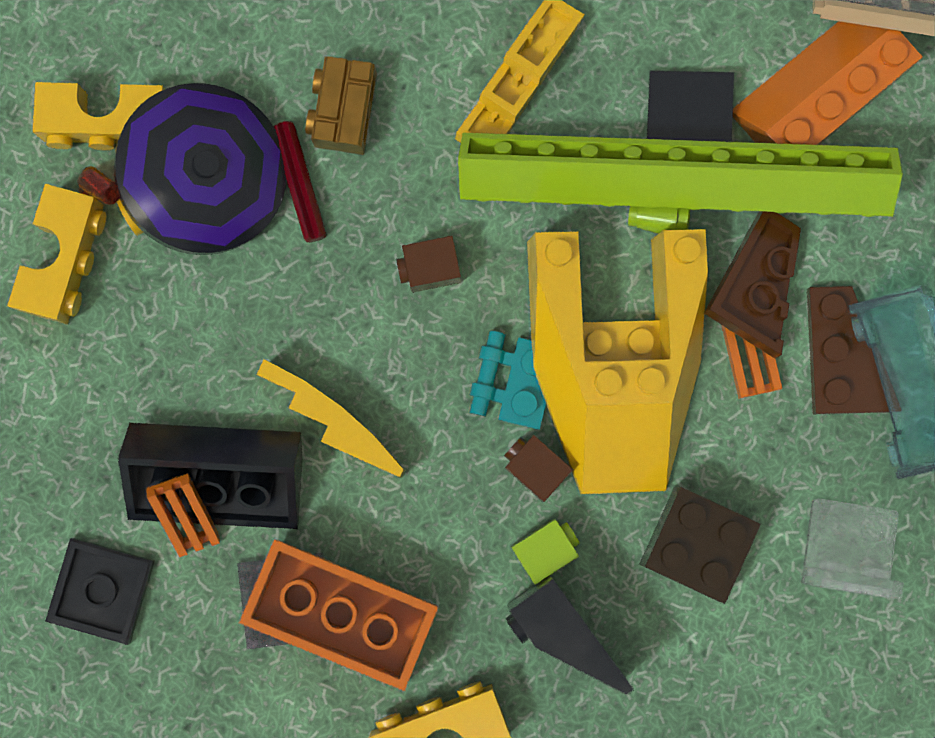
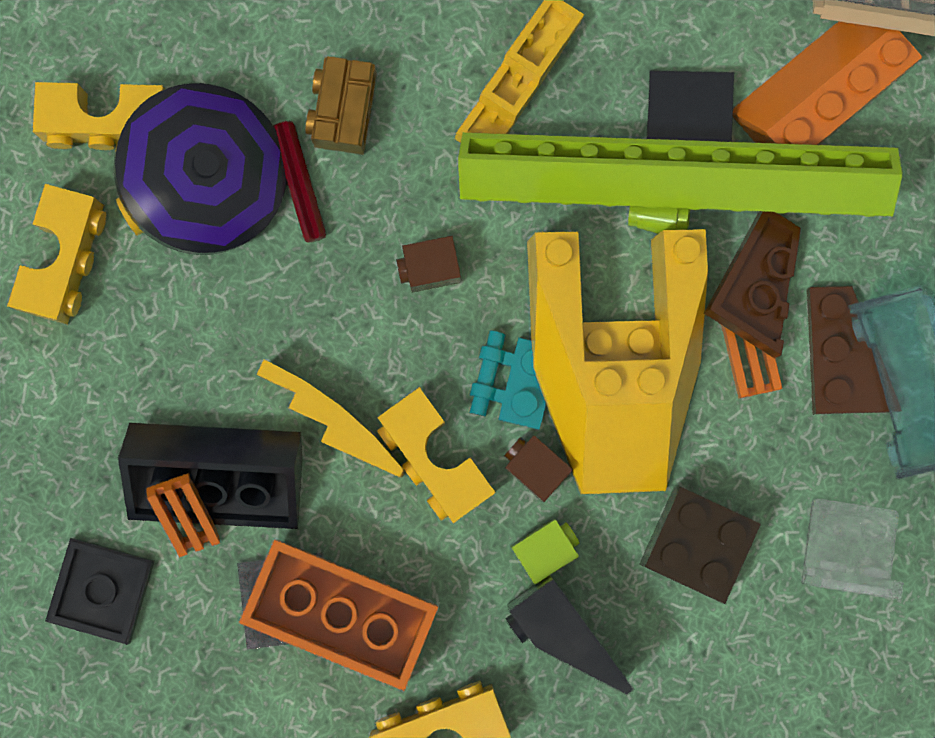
(97, 184): clear red arm -> none
(409, 428): none -> yellow arch

